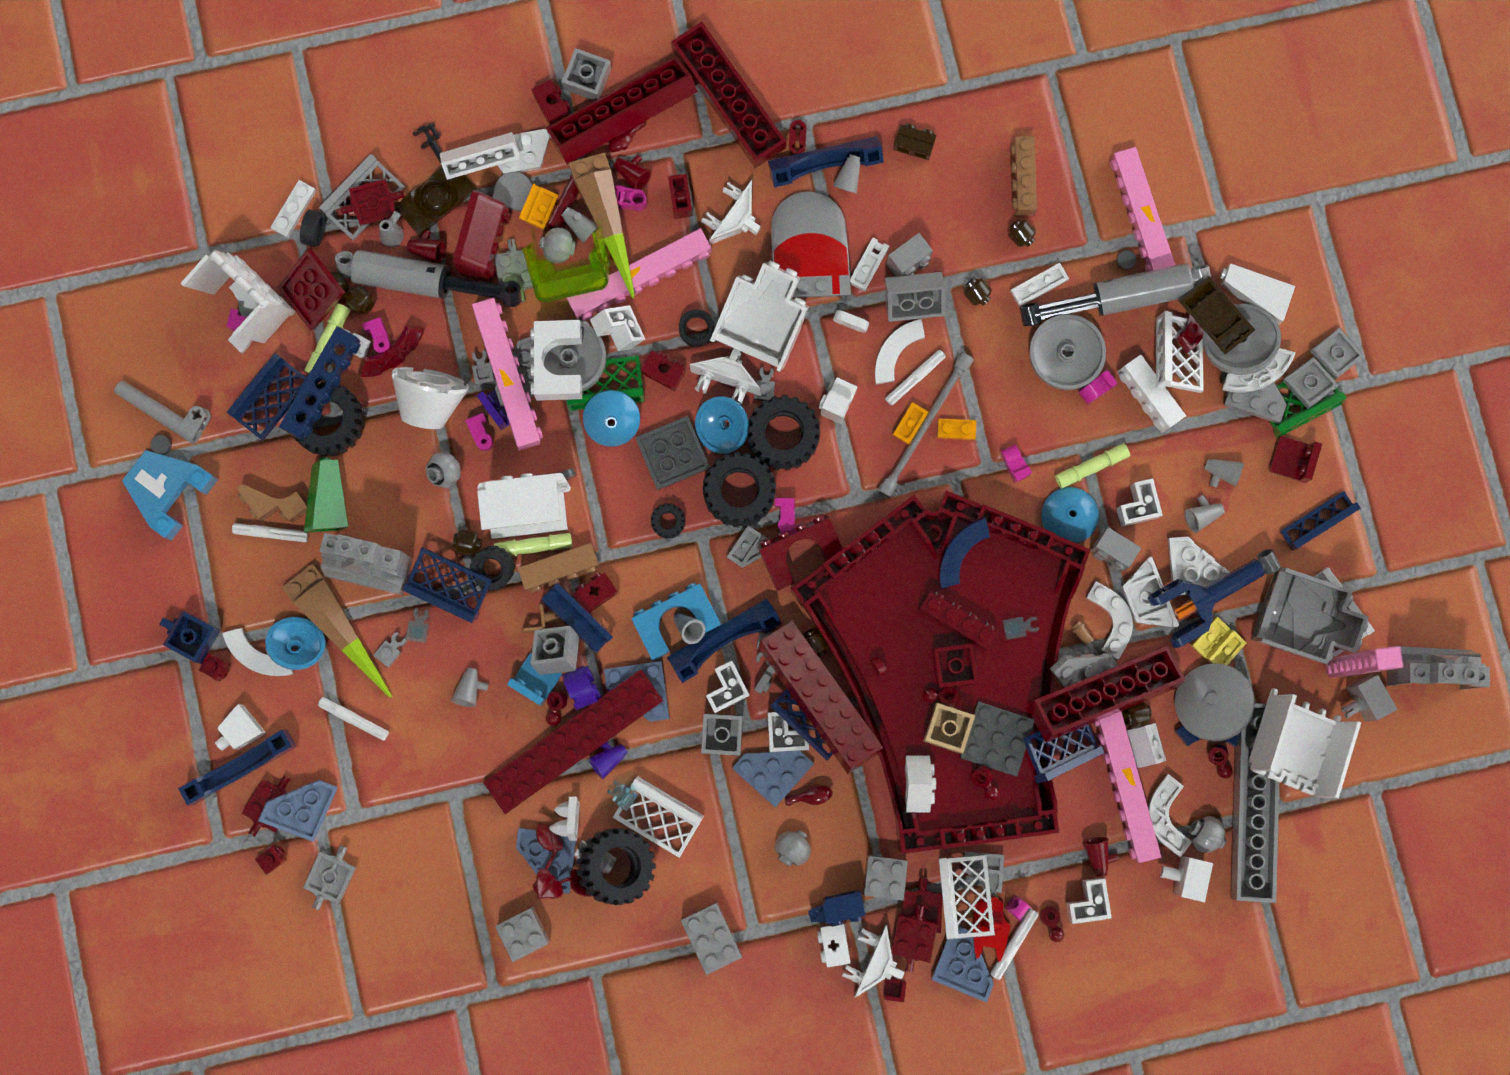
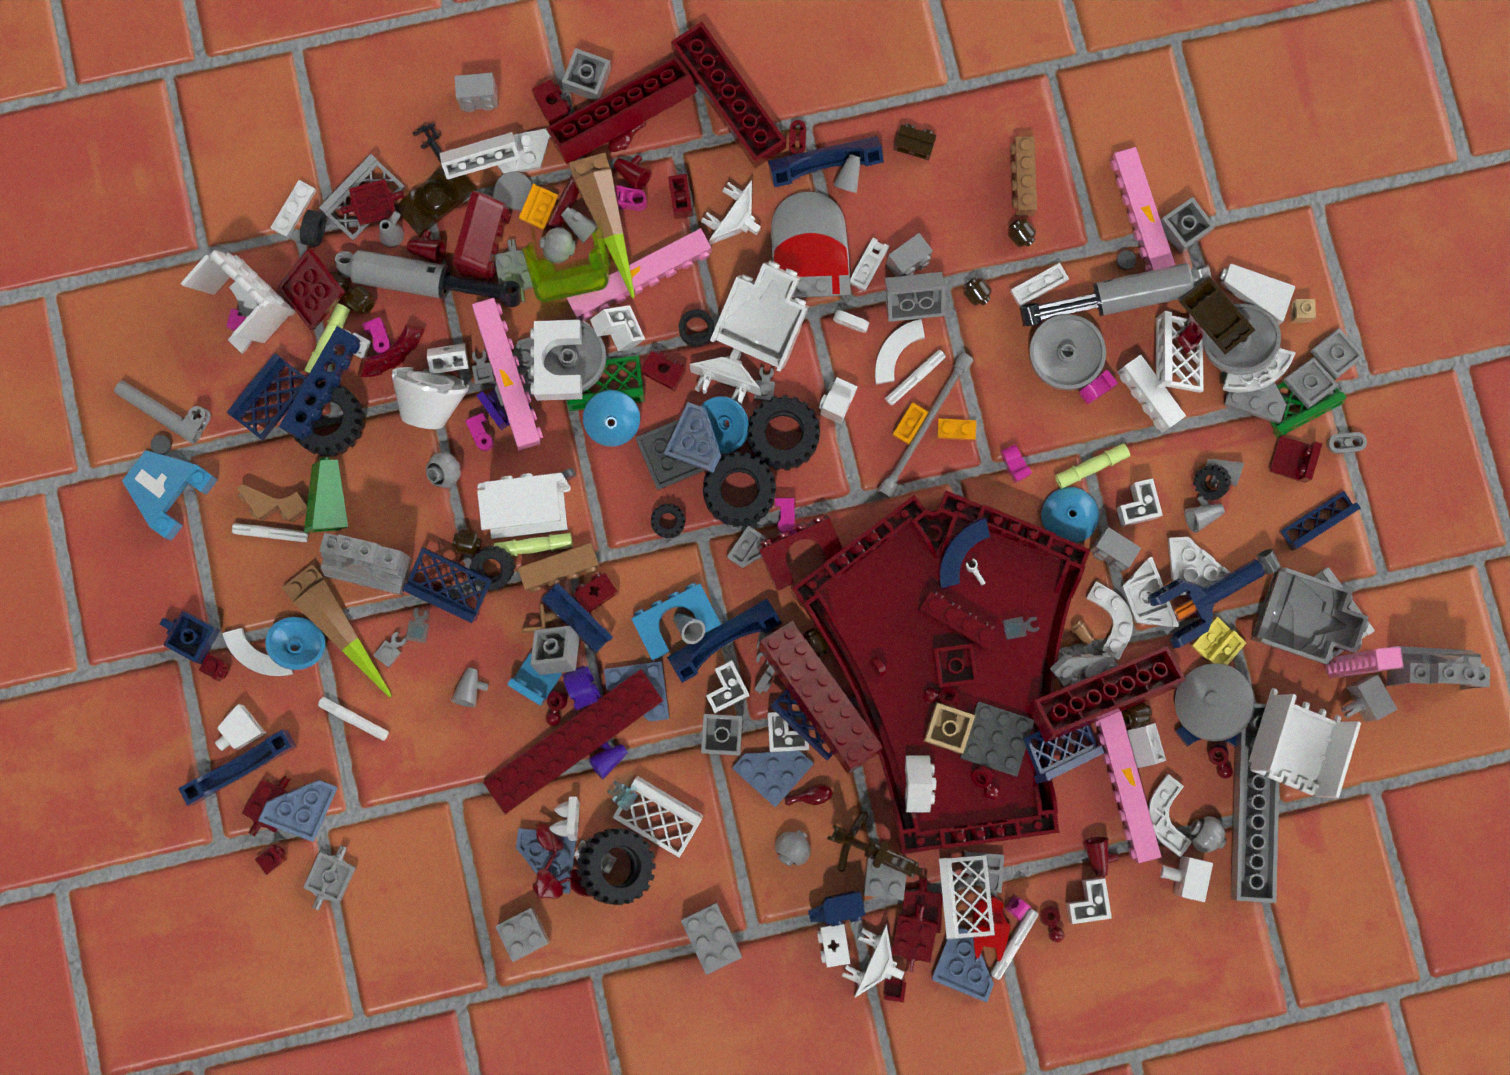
(447, 358): none -> white brick
(476, 92): none -> light grey brick
(694, 439): none -> sand blue plate
(876, 852): none -> dark brown piece
(975, 571): none -> white hand
(1186, 225): none -> light grey brick
(1204, 490): none -> black tyre
(1302, 311): none -> tan brick
(1345, 442): none -> light grey plate

